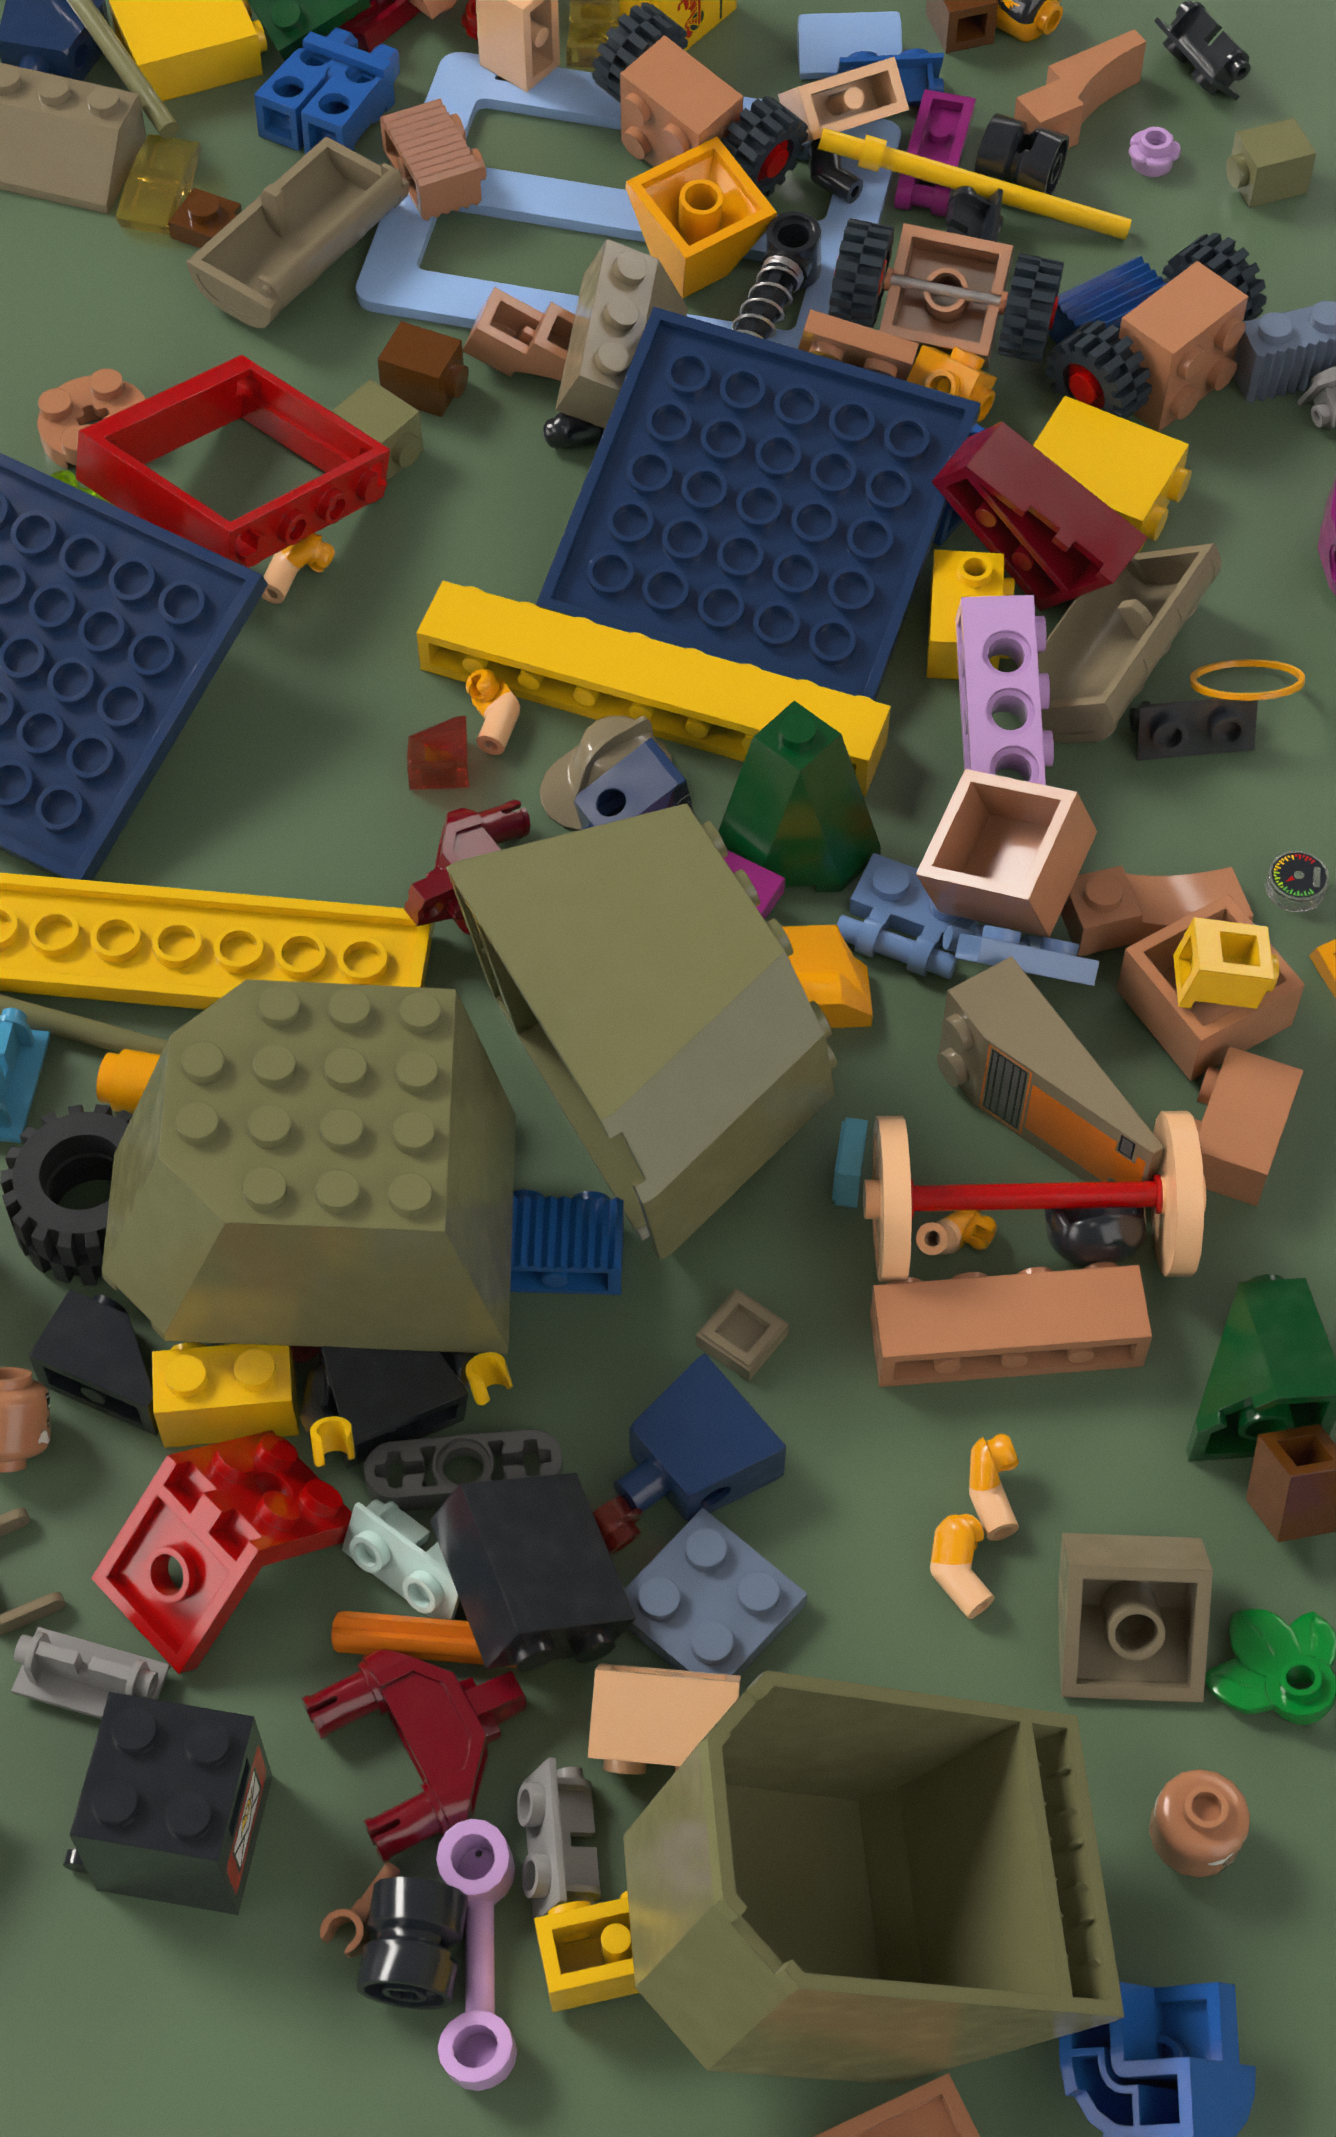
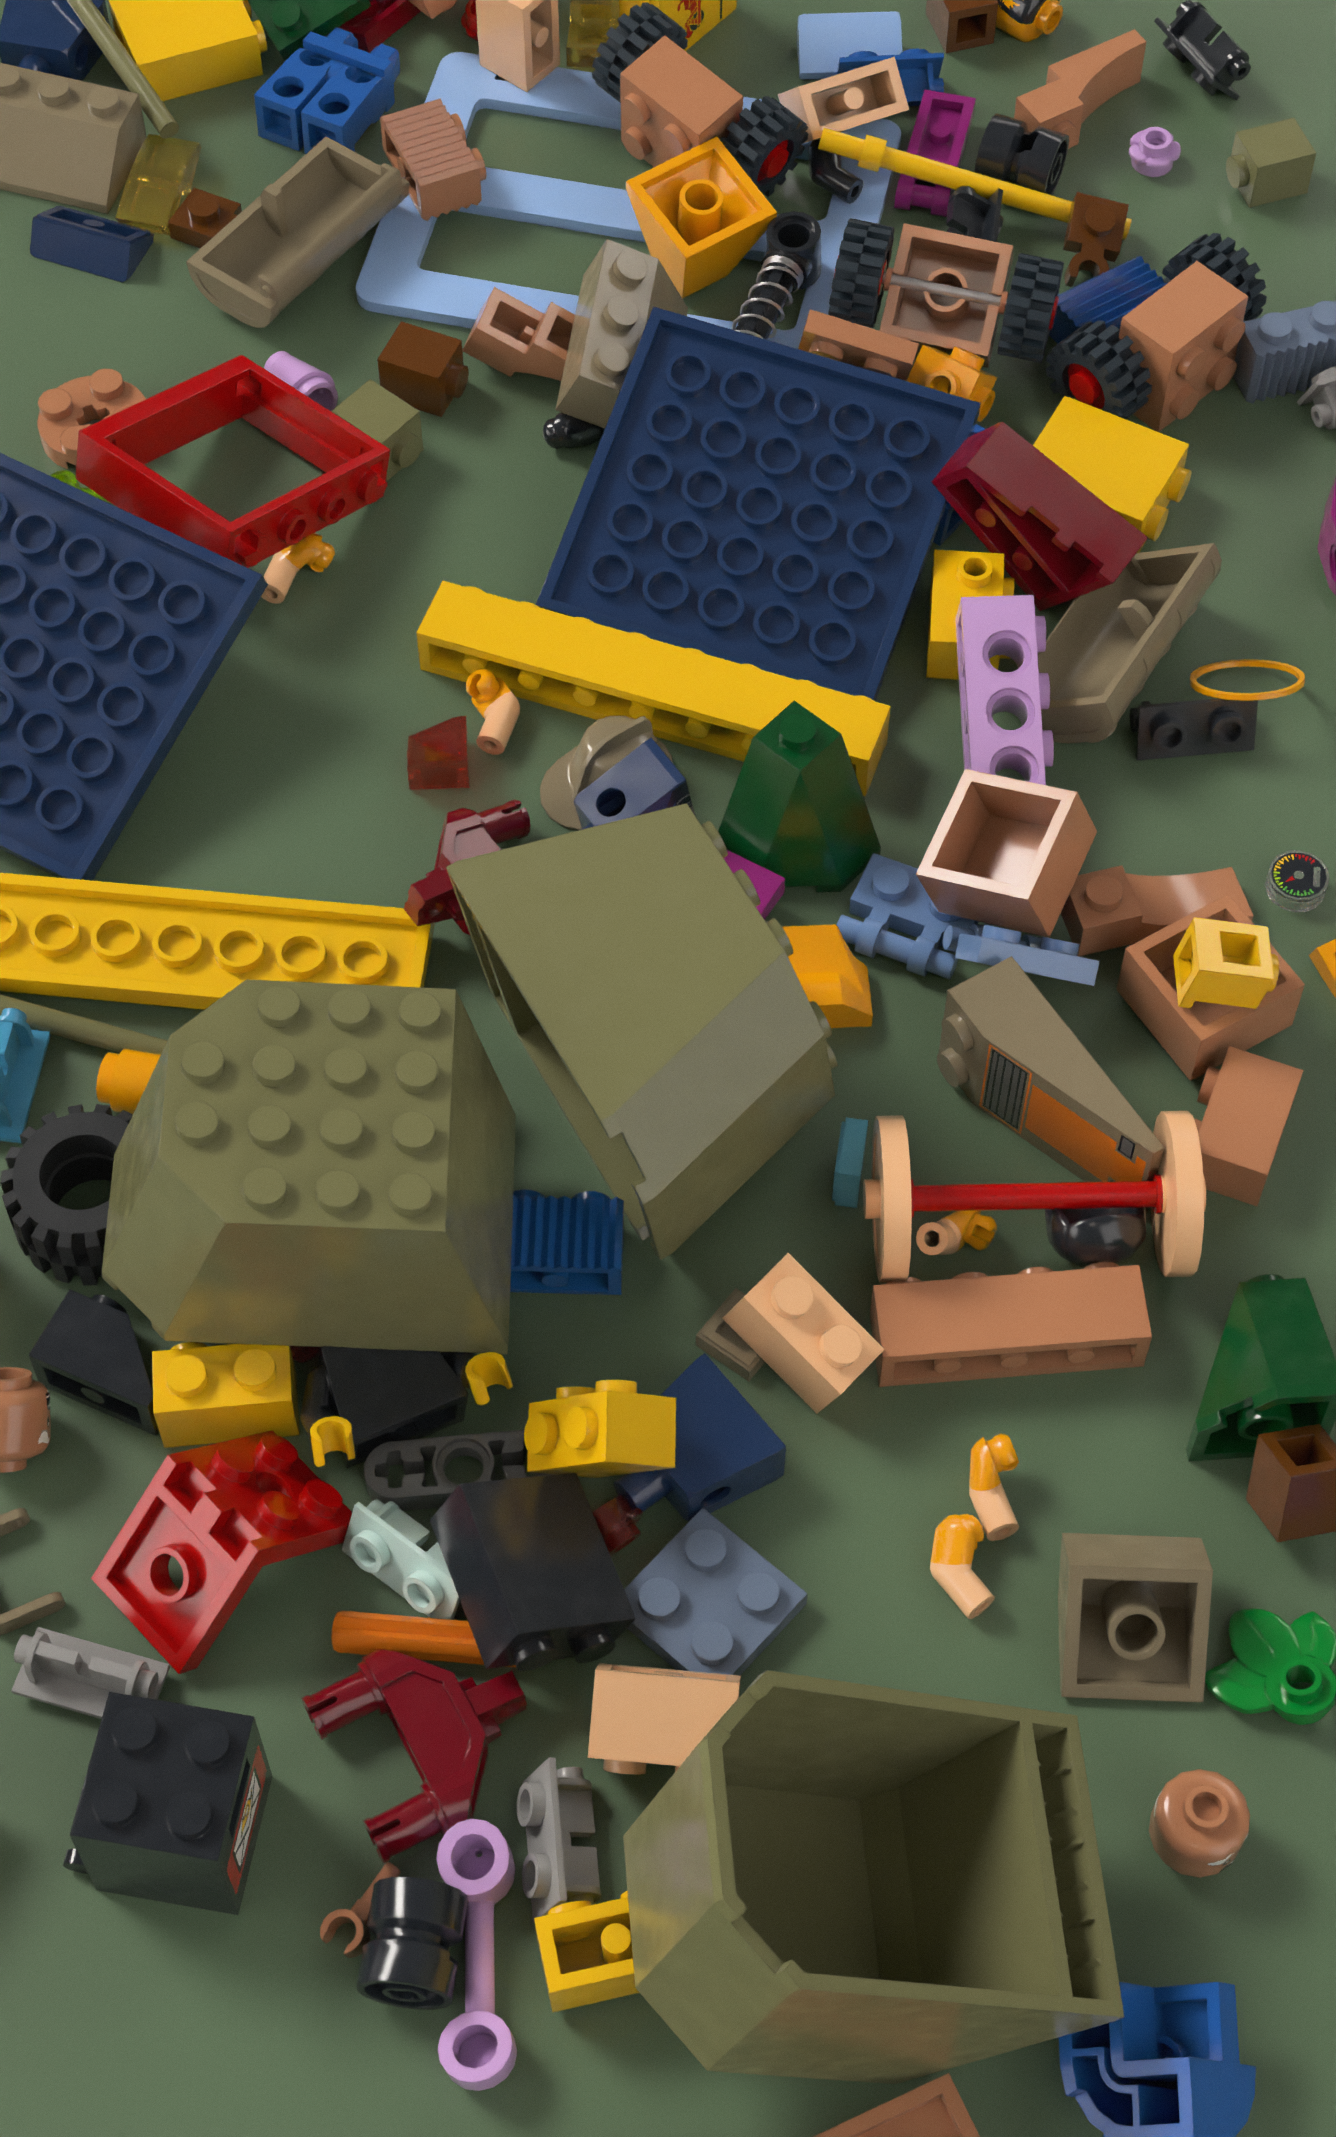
(89, 242): none -> dark blue slope
(304, 378): none -> lavender cone
(601, 1431): none -> yellow brick
(803, 1333): none -> light nougat brick
(1093, 233): none -> reddish brown plate

